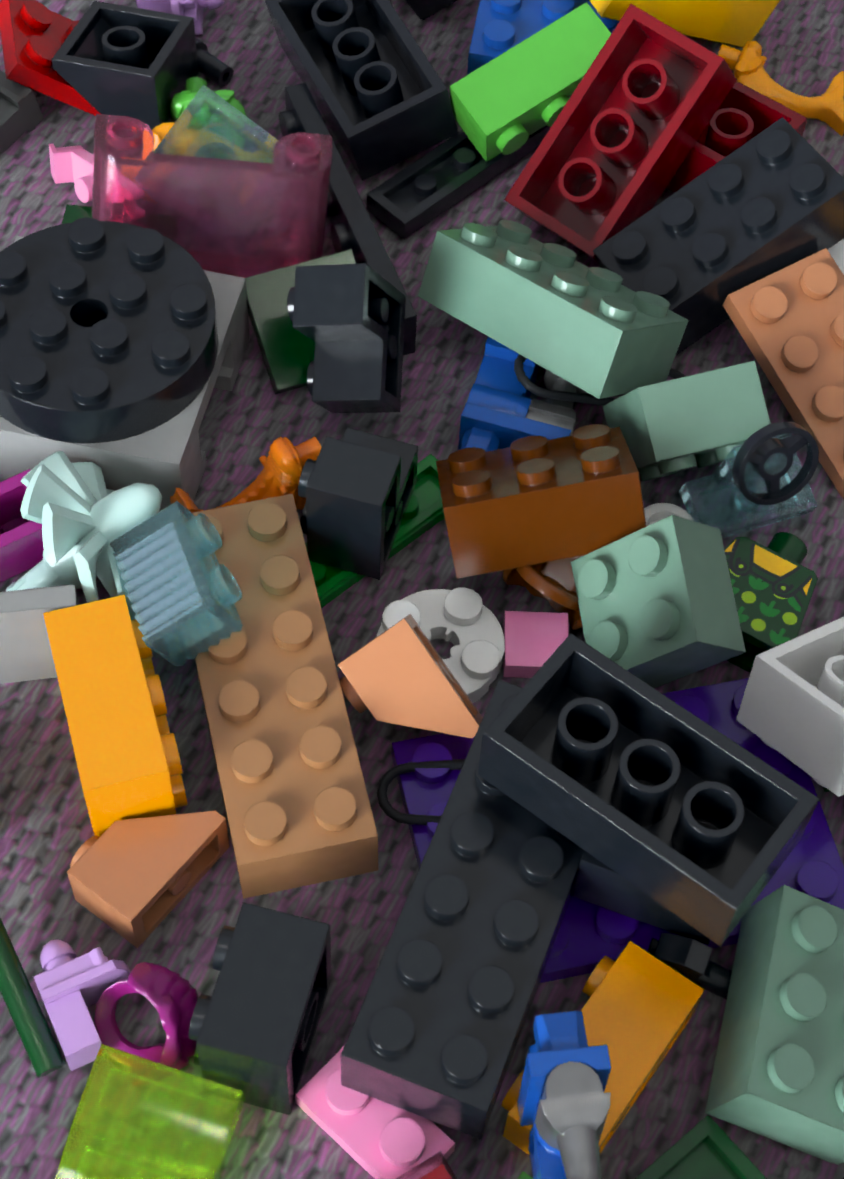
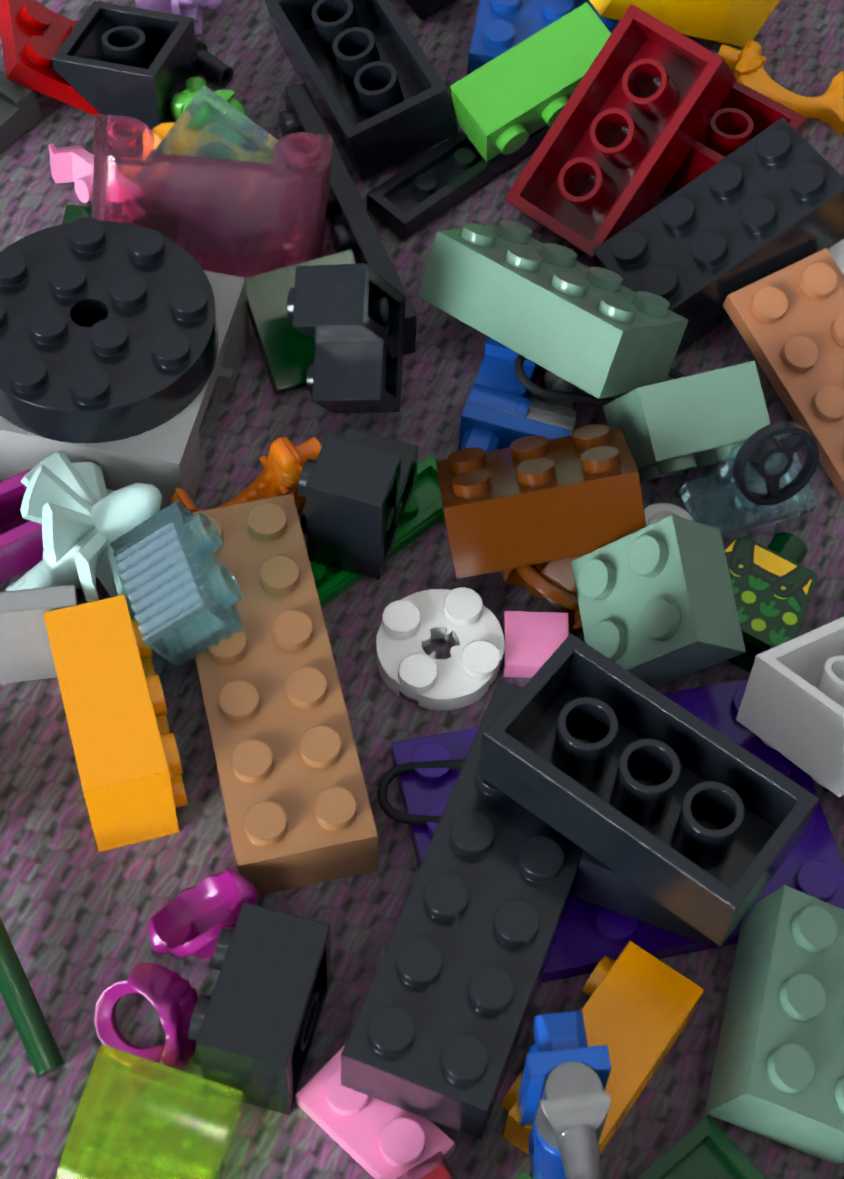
(67, 991): lavender piece -> none
(145, 868): nougat slope -> none
(199, 913): none -> magenta piece
(408, 683): slope -> none
(692, 961): black bar -> none

